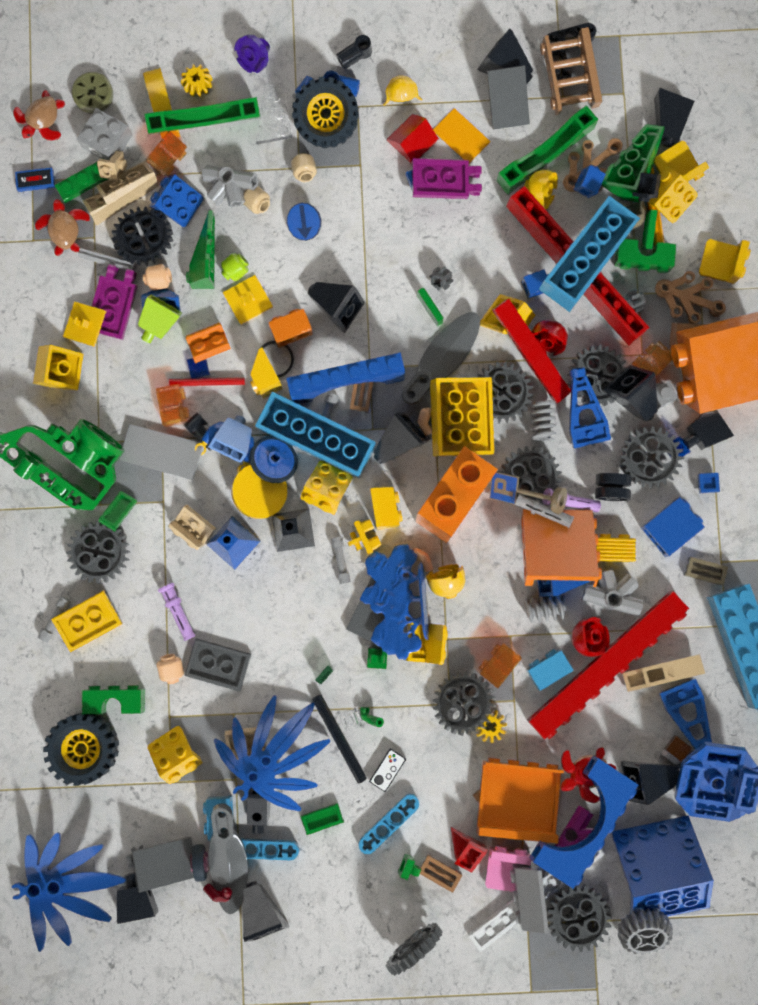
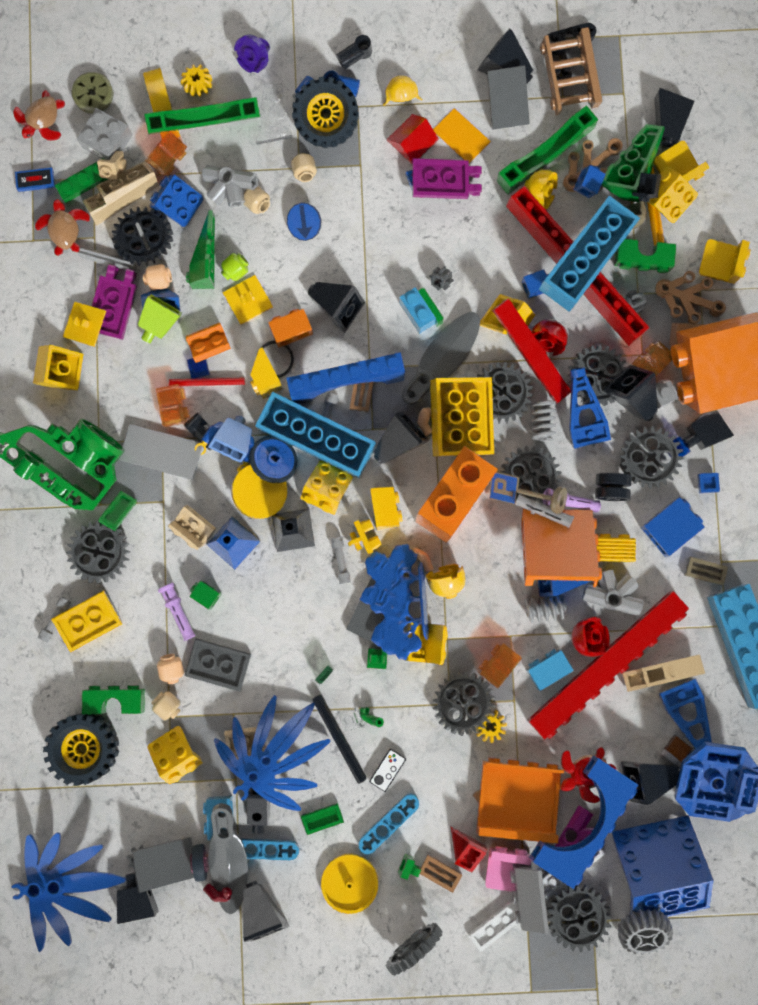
(166, 705): none -> tan head
(204, 594): none -> green brick
(349, 883): none -> yellow piece
(417, 310): none -> dark azure brick
(649, 229): green tile -> none

